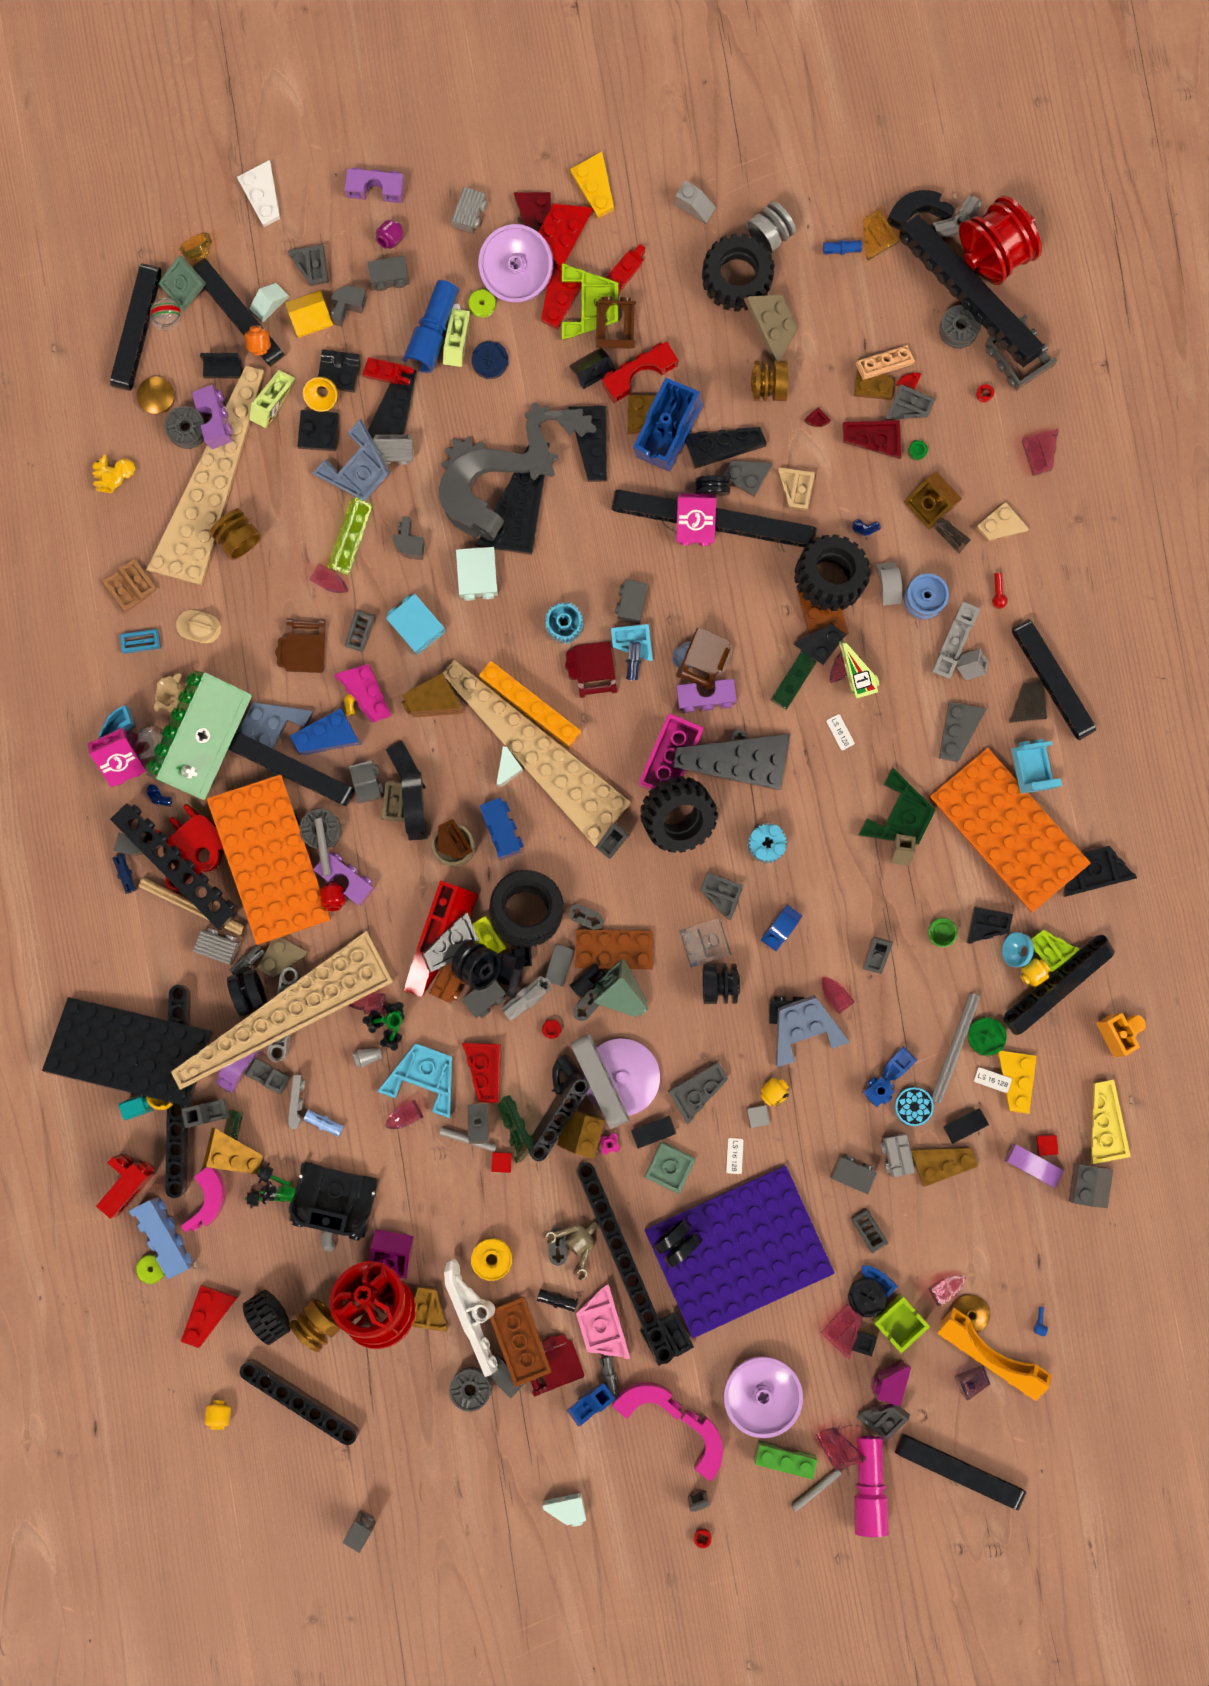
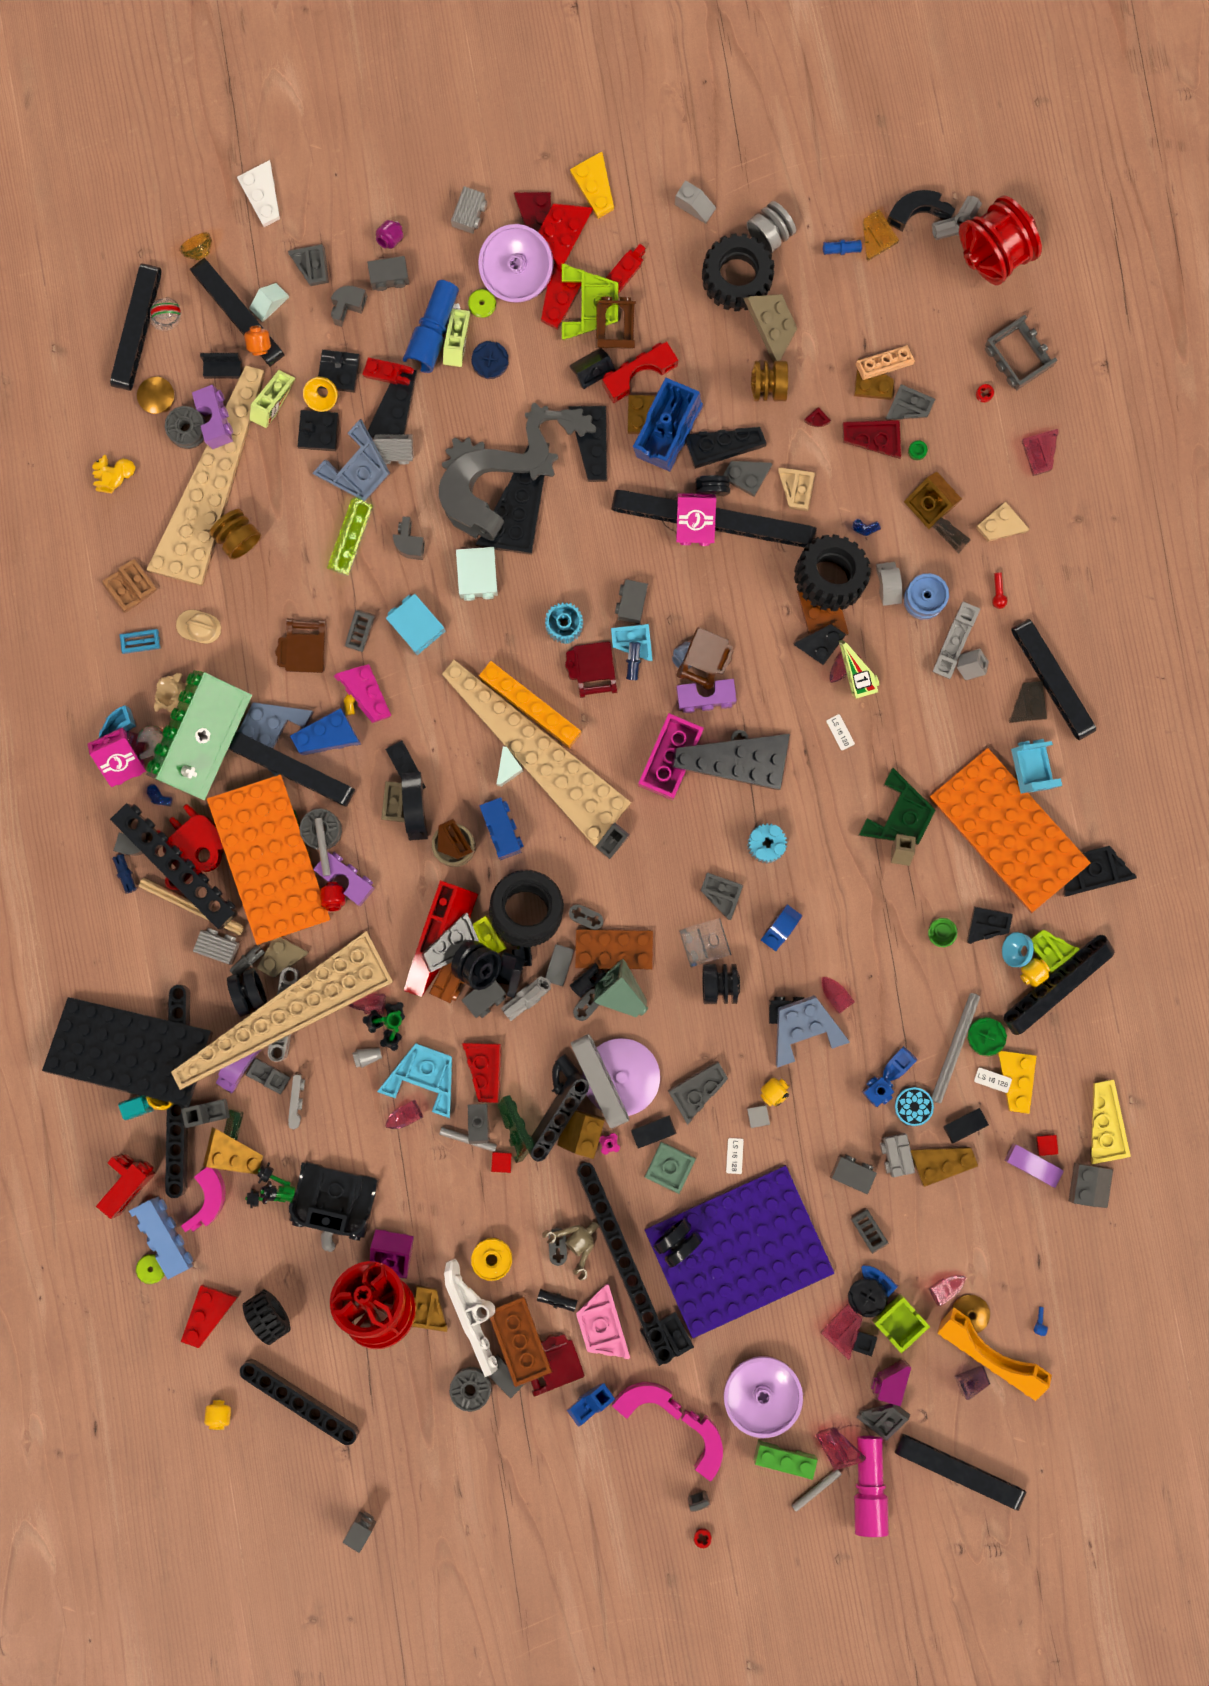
(182, 283): sand green tile -> none
(309, 314): yellow slope -> none
(314, 1326): pearl gold wheel -> none
(323, 1123): light blue pin -> none
(328, 579): clear pink plate -> none
(360, 180): medium lavender arch -> none
(366, 782): dark grey brick -> none
(431, 699): pearl gold slope -> none
(551, 1029): red tile -> none
(567, 1509): light aqua slope -> none
(609, 1376): dark grey pin -> none
(669, 796): black tyre -> none
(793, 680): clear green slope -> none
(877, 954): dark grey slope -> none
(909, 380): red tile -> none
(958, 337): dark grey wheel -> none
(958, 729): dark grey wing -> none
(970, 291): black brick -> none
(1121, 1033): light orange brick -> none

